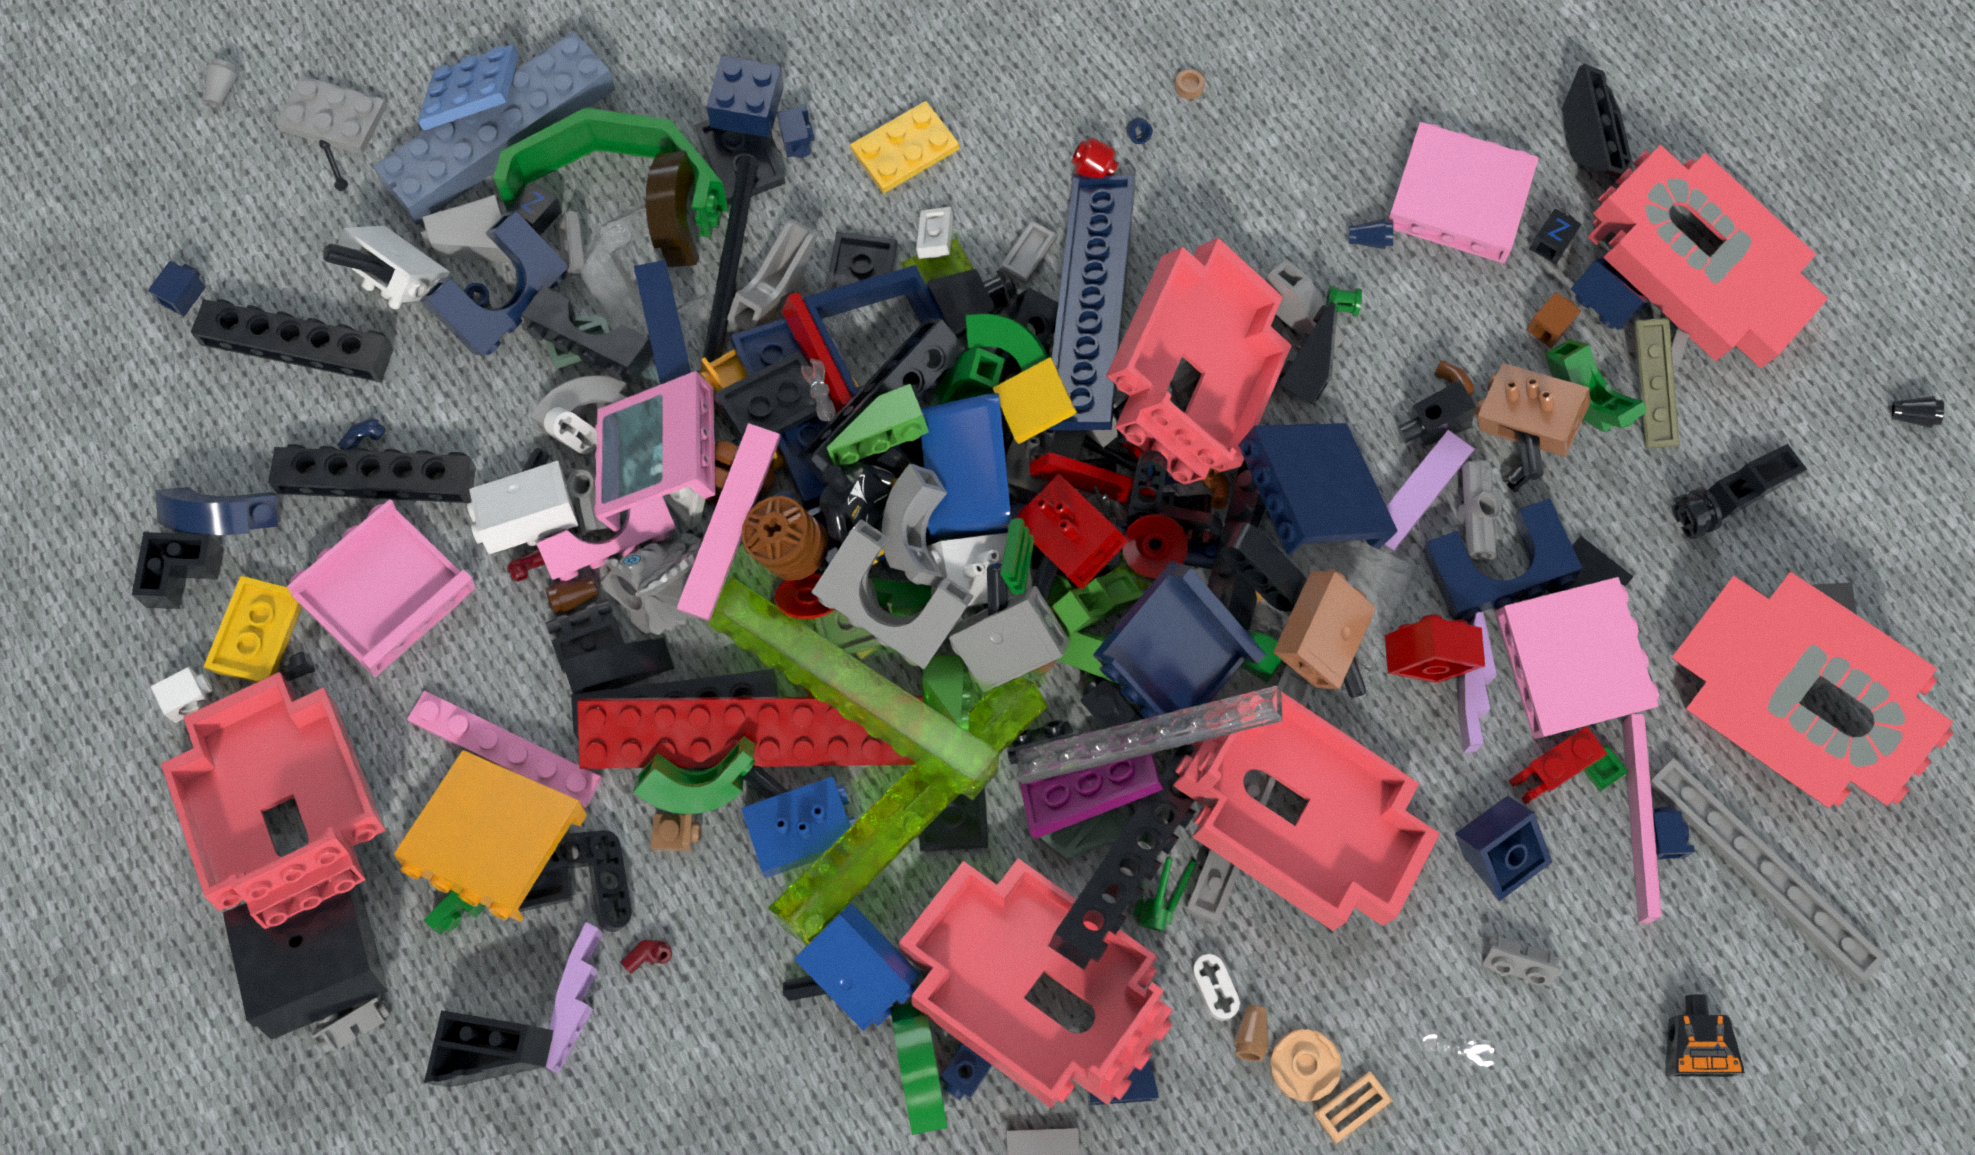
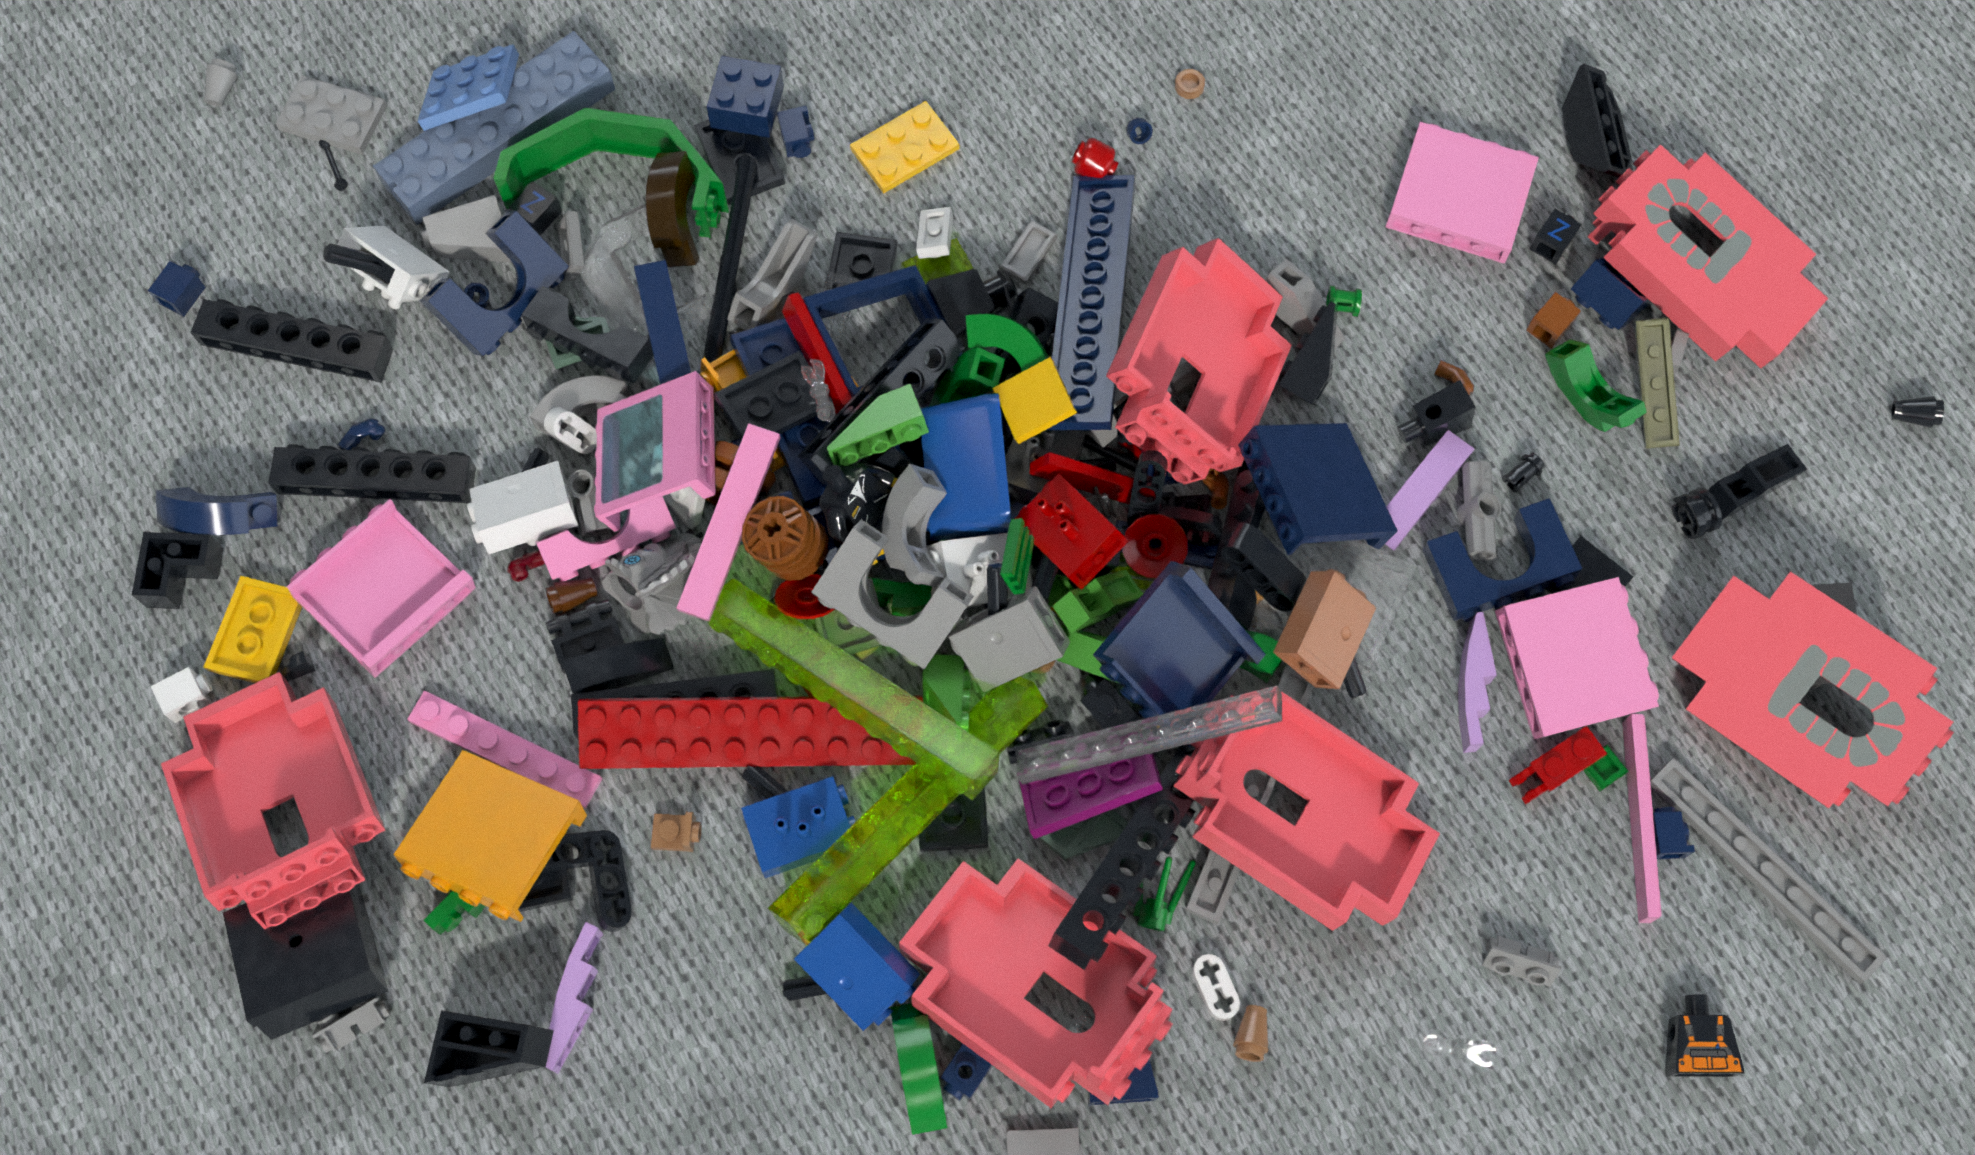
(647, 951): dark red arm -> none
(695, 791): green arch -> none
(1300, 1075): light nougat tile -> none
(1328, 1125): light nougat tile -> none
(1372, 234): dark blue cone -> none
(1434, 649): red brick -> none
(1504, 846): dark blue slope -> none
(1534, 412): nougat piece -> none

